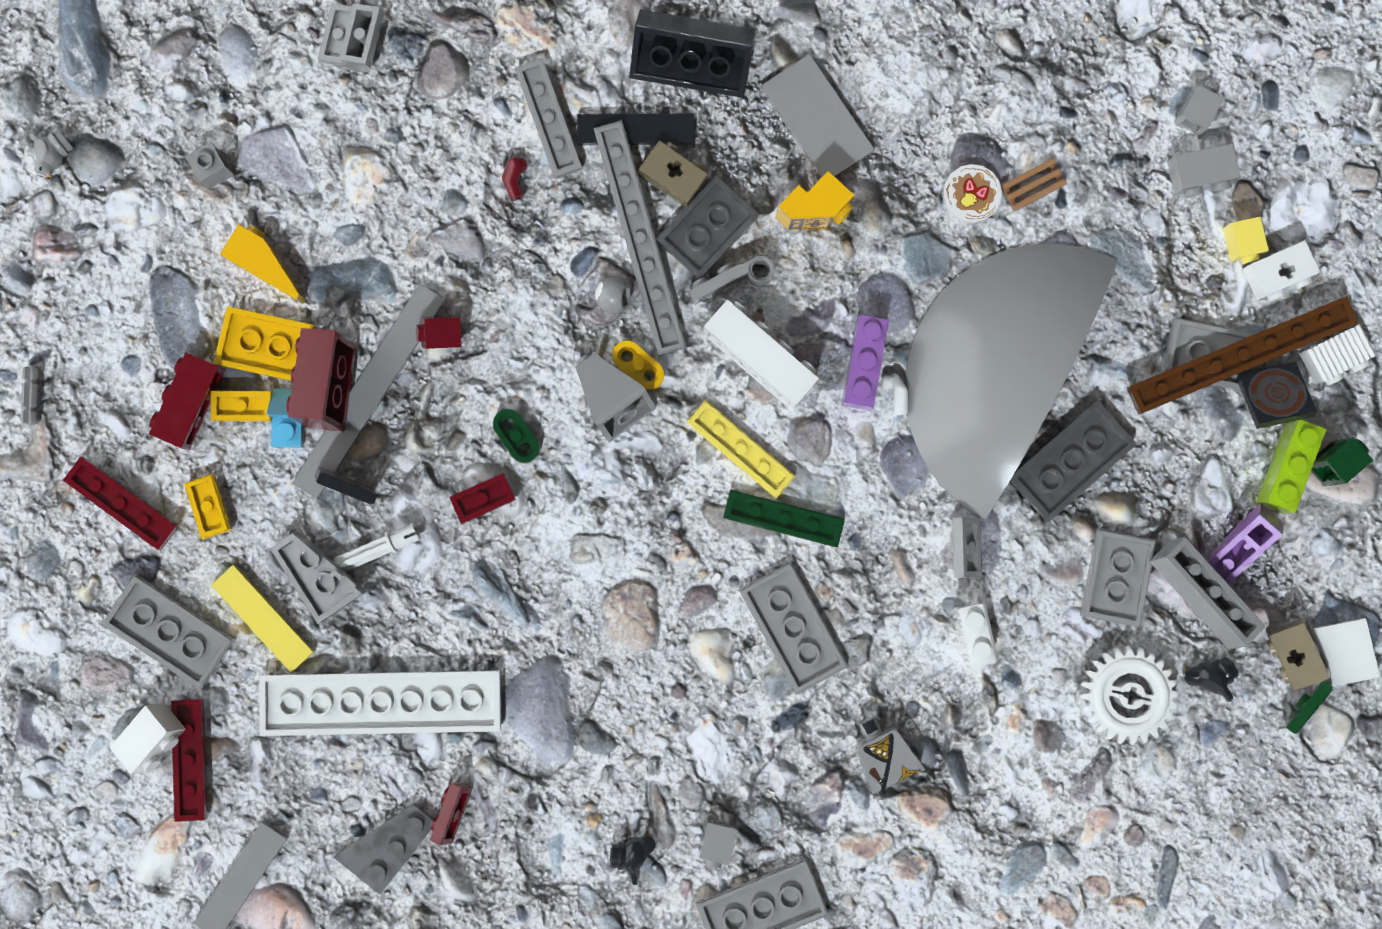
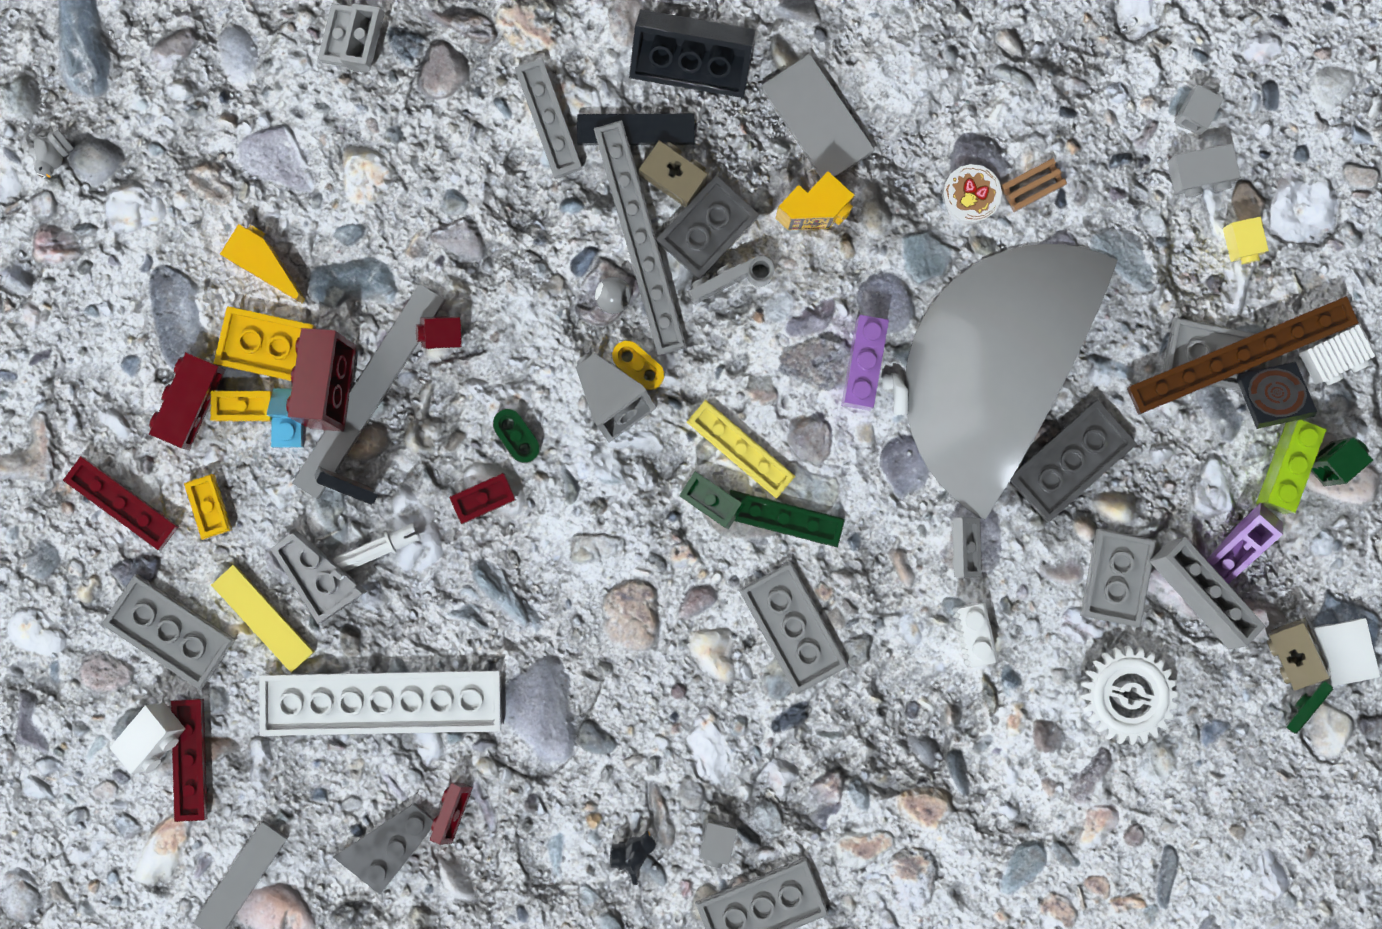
(30, 395): light grey axle -> none
(209, 165): light grey brick -> none
(510, 177): dark red arm -> none
(711, 500): none -> dark green plate
(759, 354): white brick -> none
(884, 756): light grey torso -> none
(1213, 676): black animal -> none
(1295, 261): white brick -> none

